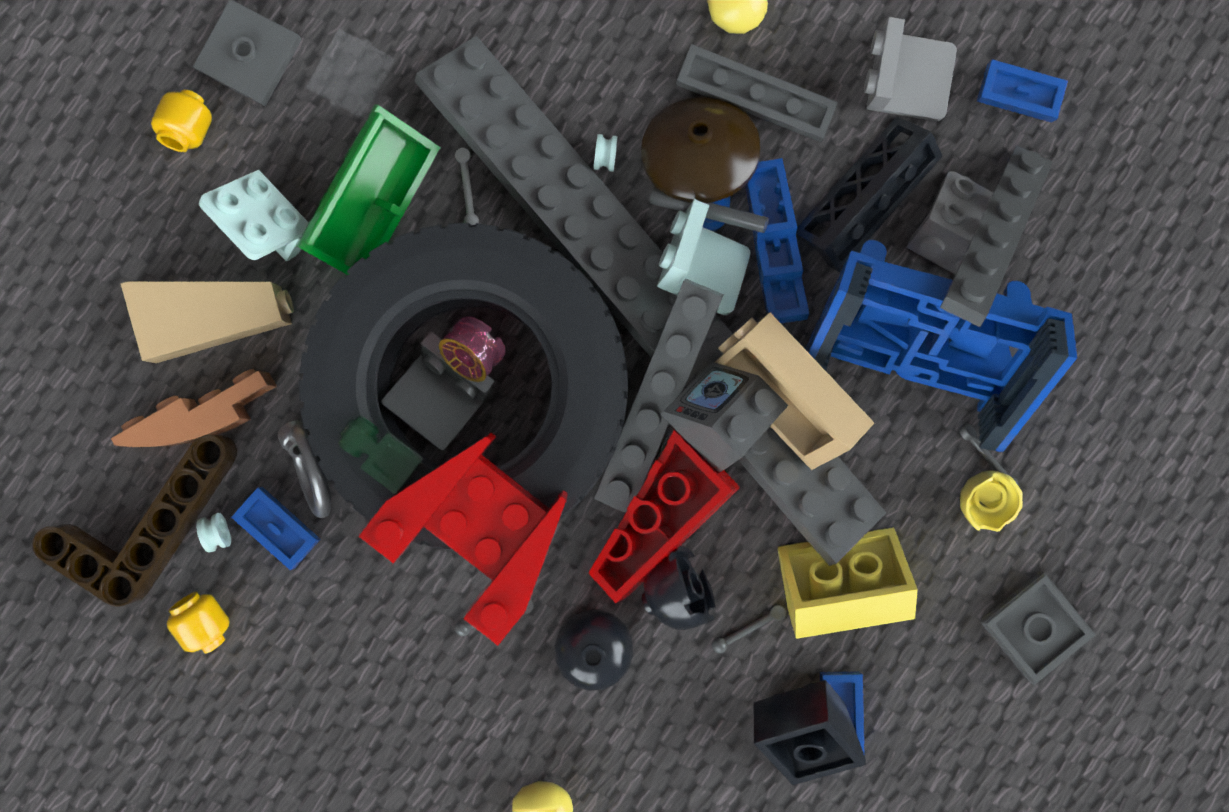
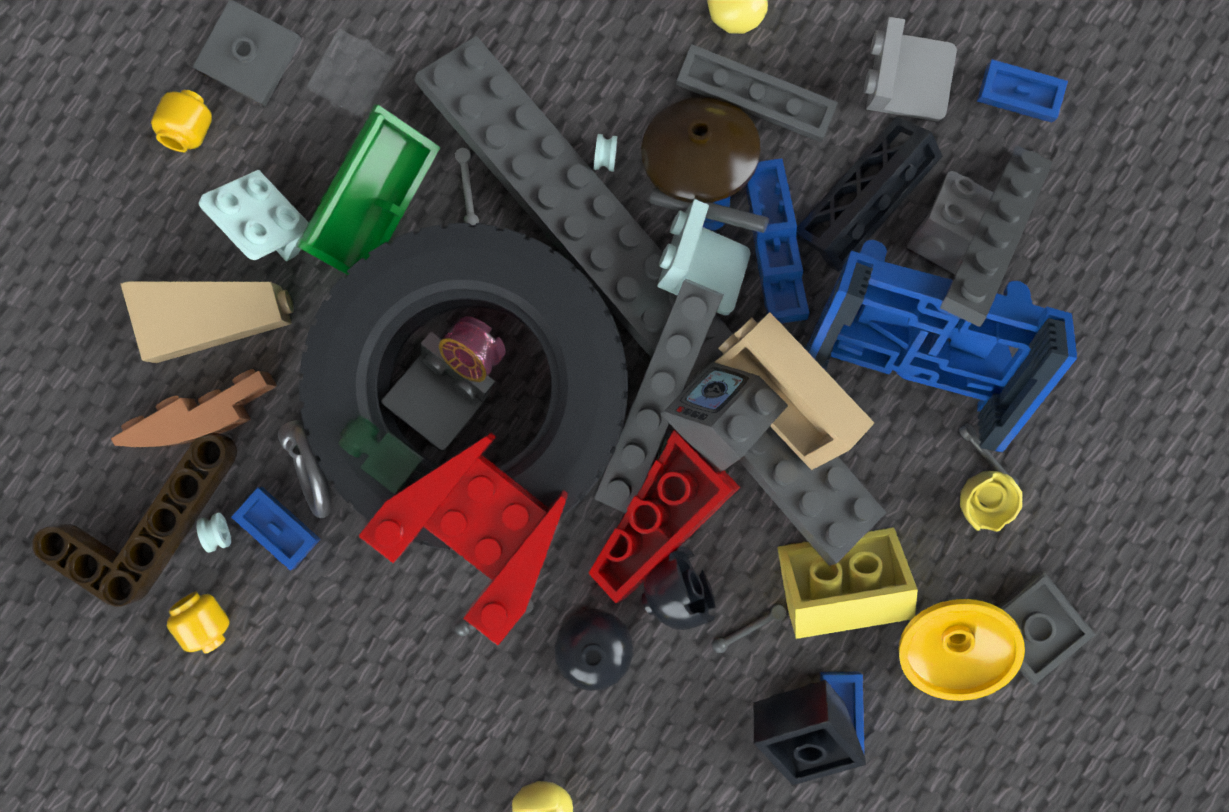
(963, 665): none -> yellow dish

